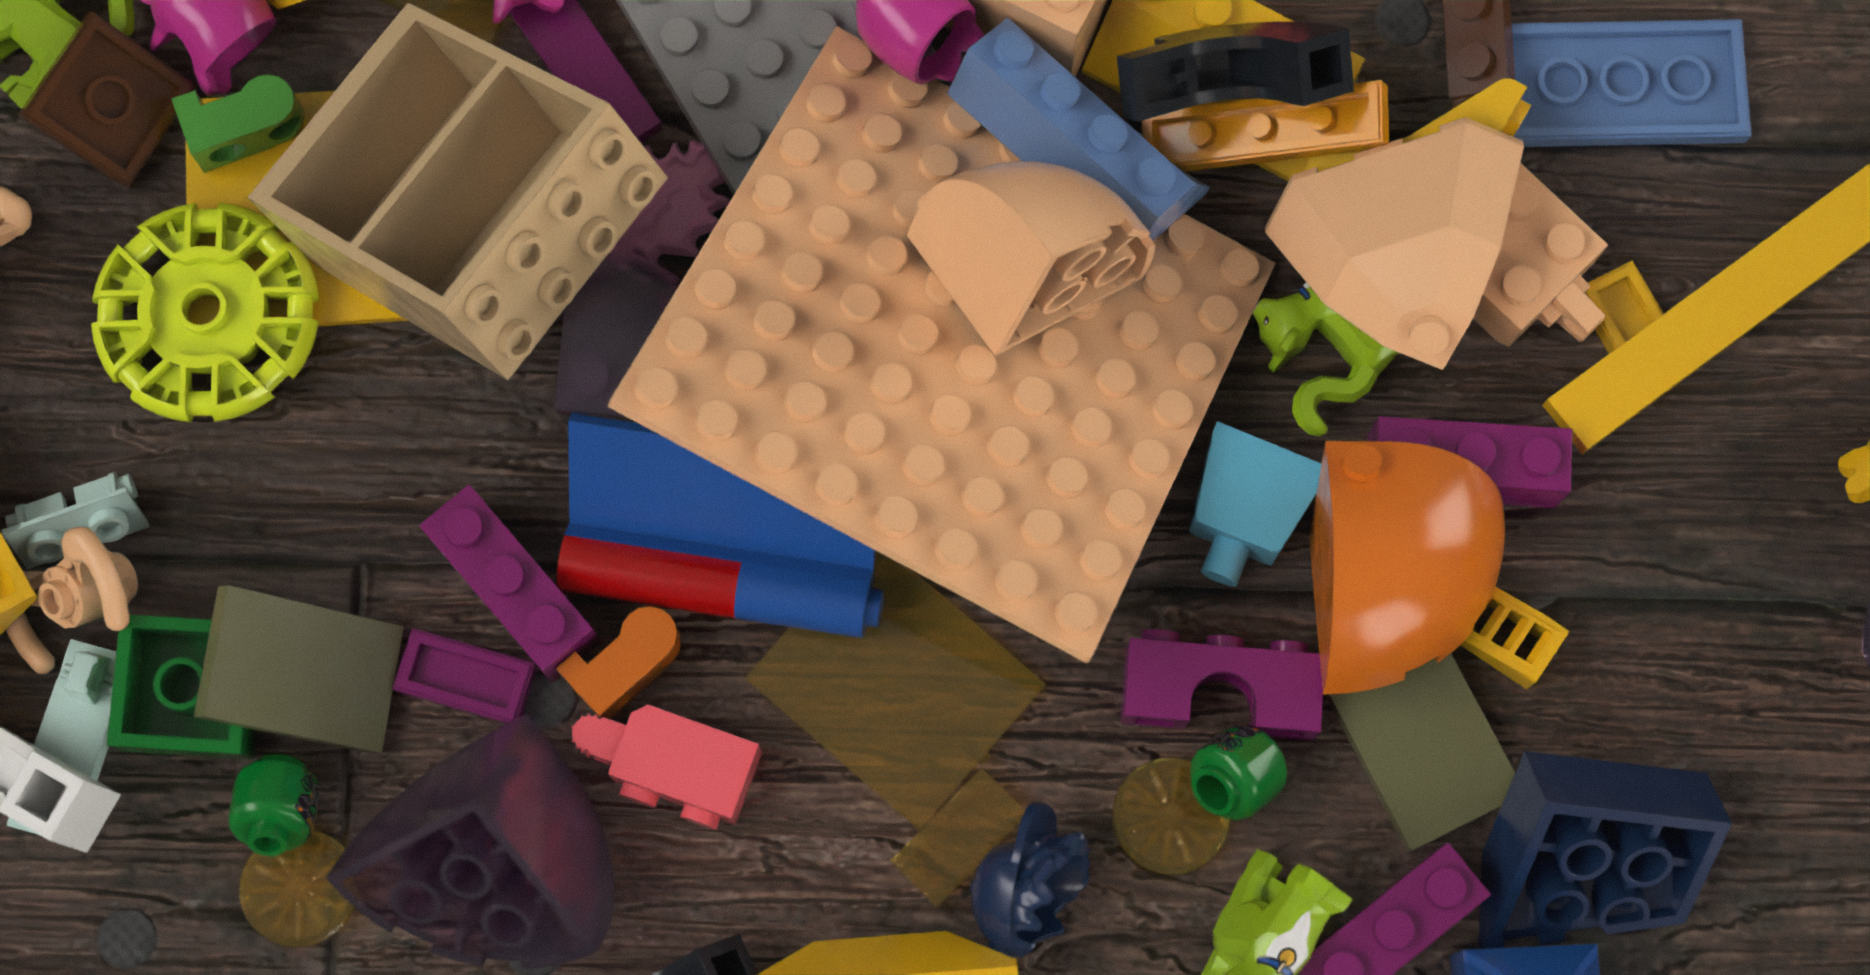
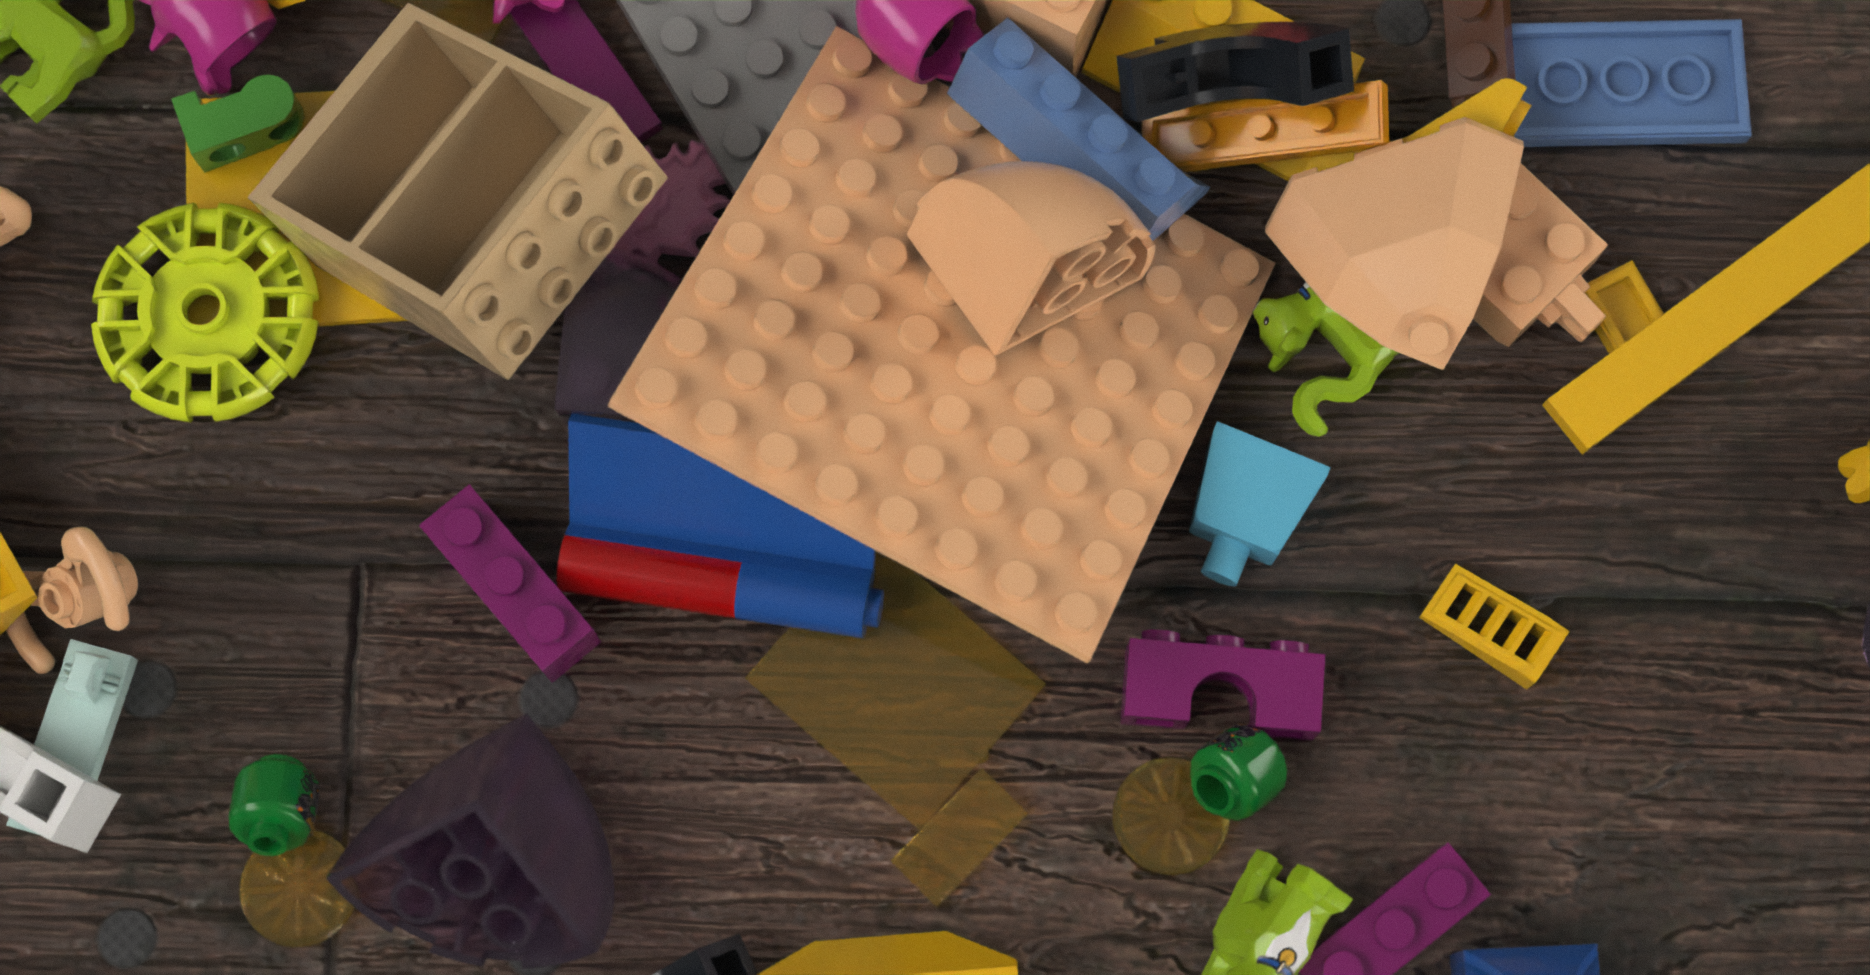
(101, 505): light aqua hinge -> none
(106, 99): reddish brown tile -> none
(158, 691): green brick -> none
(298, 670): olive tile -> none
(464, 677): magenta tile -> none
(627, 665): orange leg -> none
(673, 761): coral hinge -> none
(1028, 882): dark blue hair -> none
(1399, 558): orange brick -> none
(1426, 751): olive tile -> none
(1523, 461): magenta arch -> none
(1597, 848): dark blue wedge -> none

